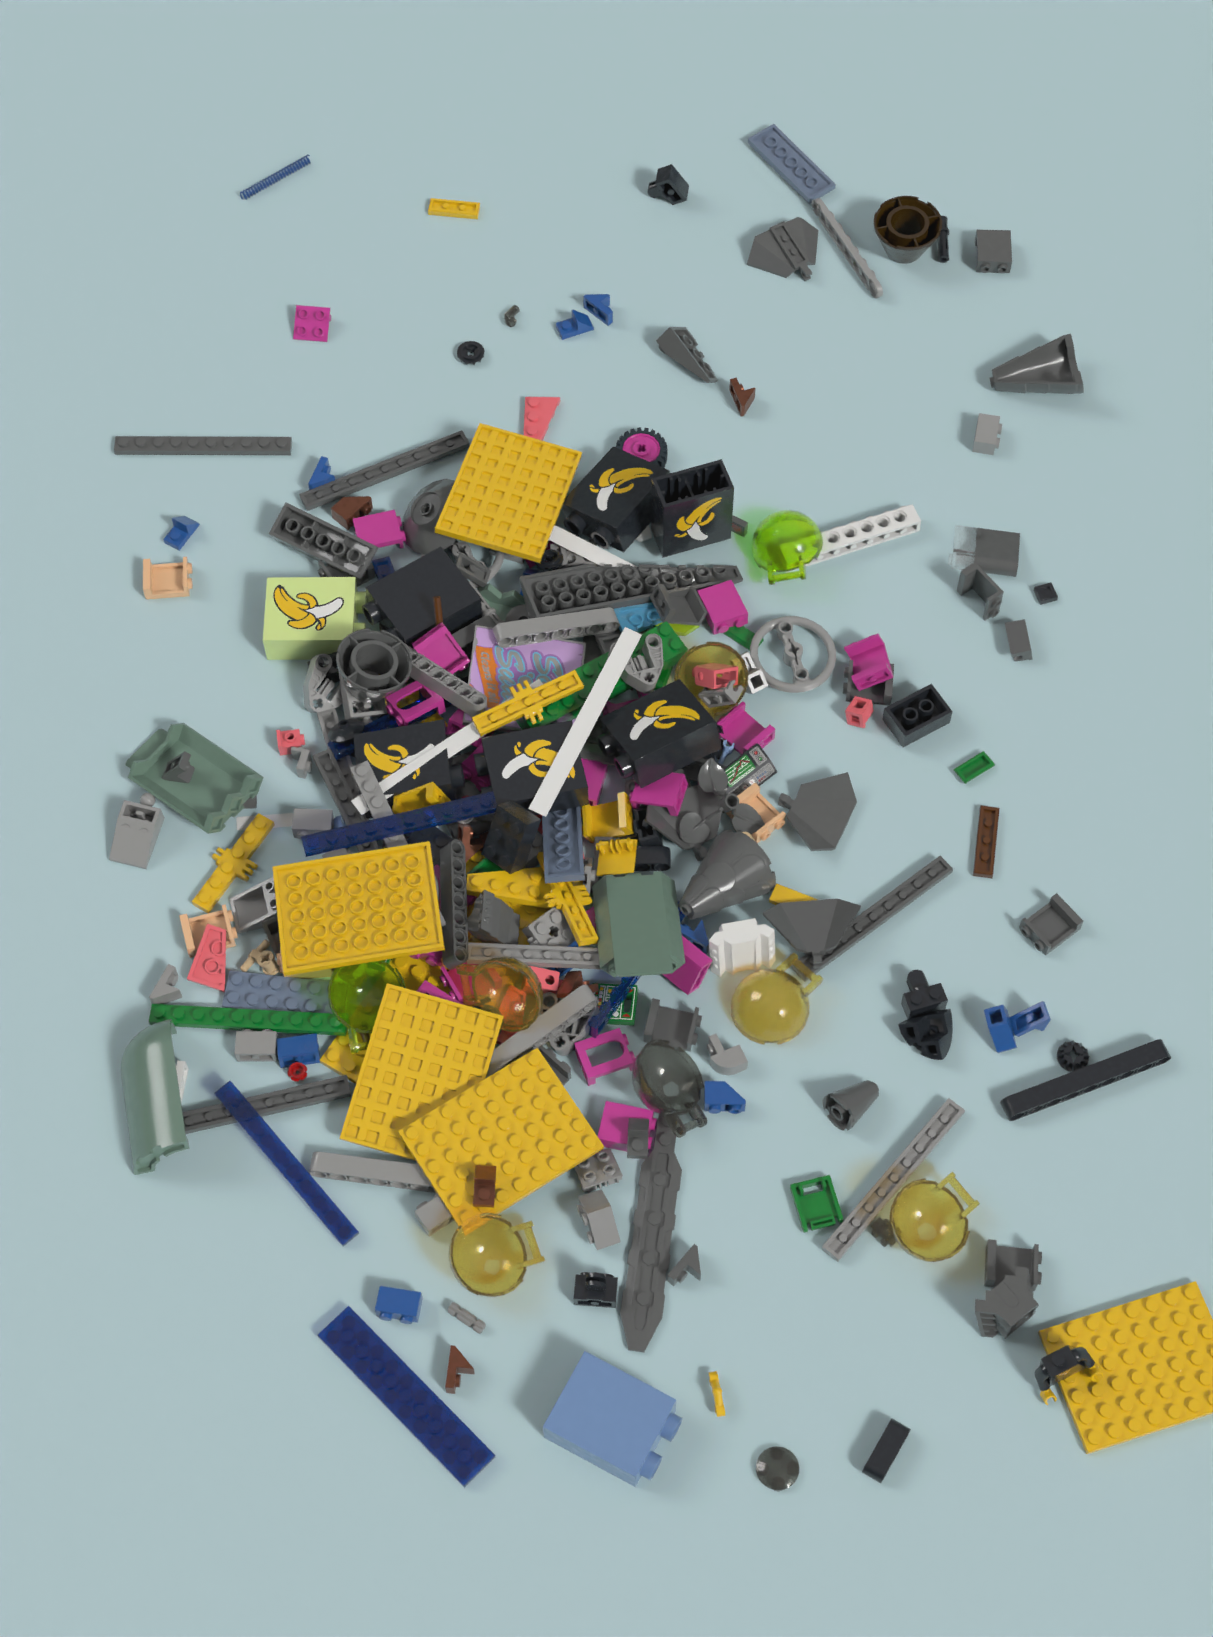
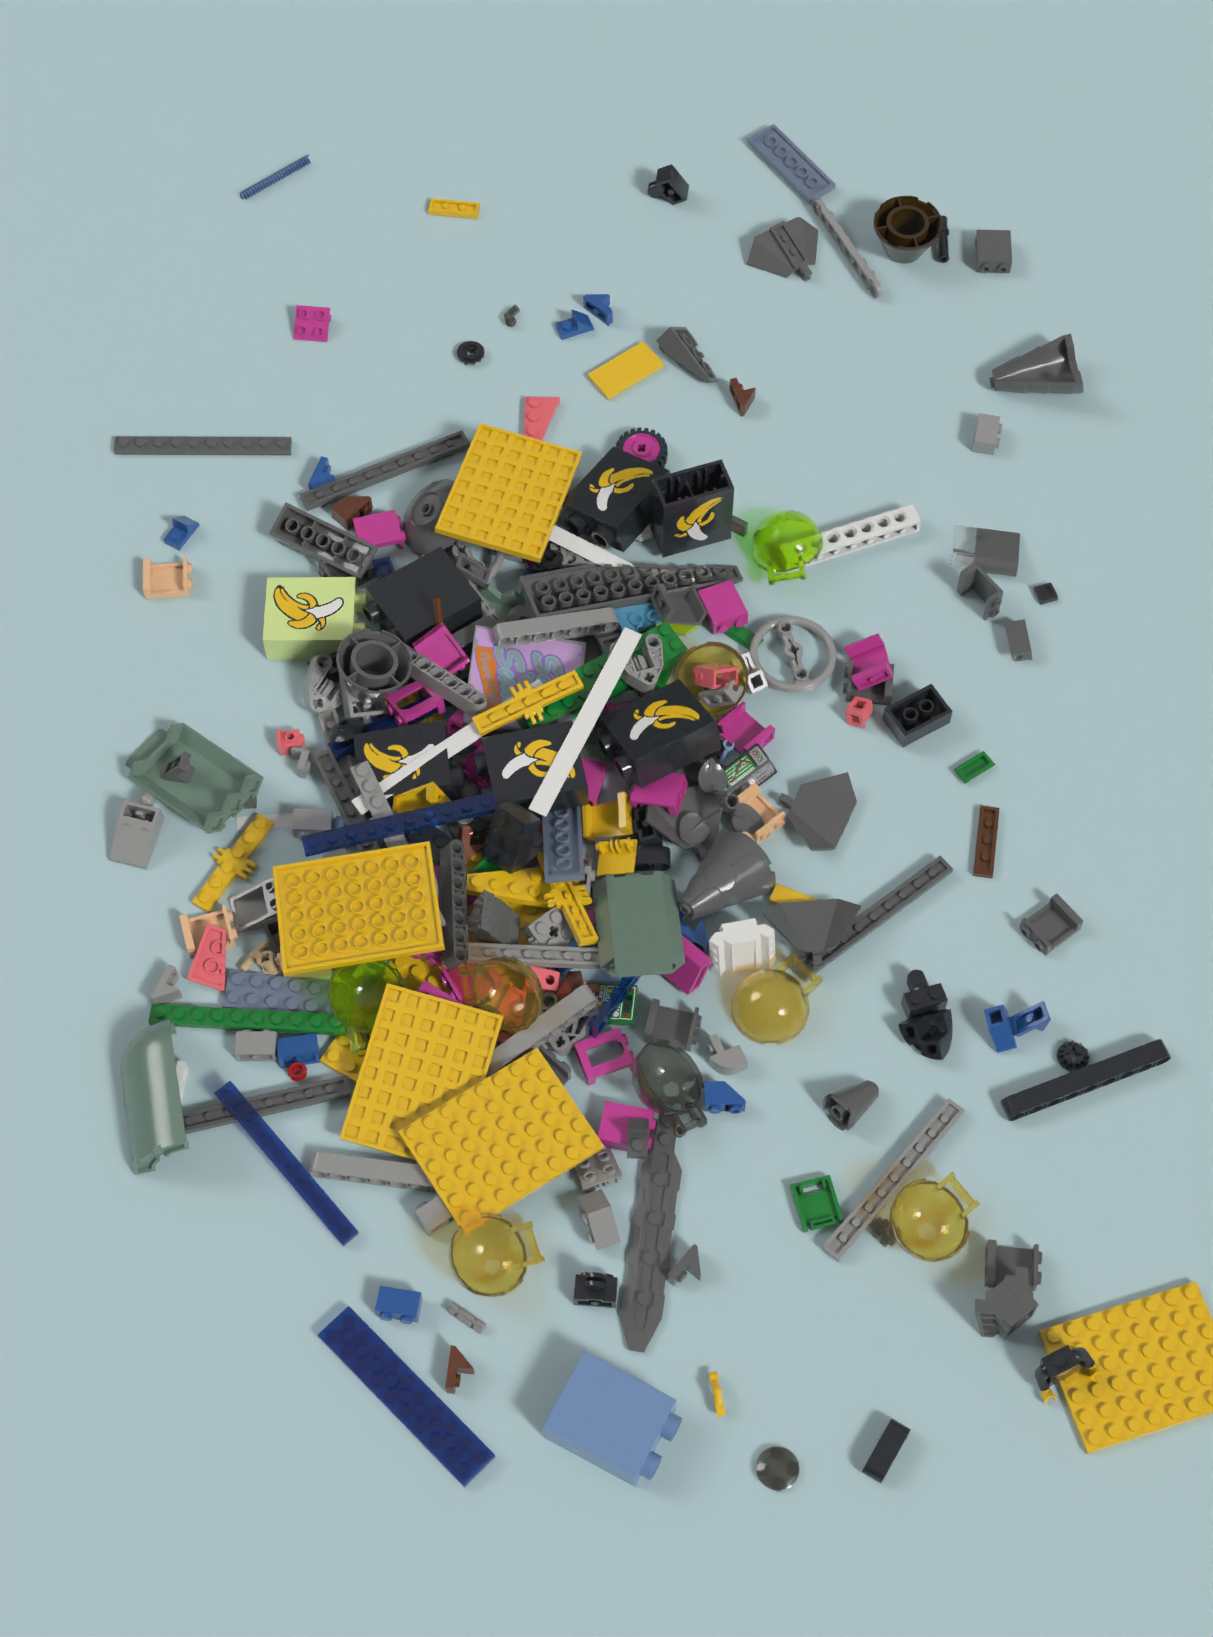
(484, 1186): copper slope -> none
(625, 370): none -> yellow tile

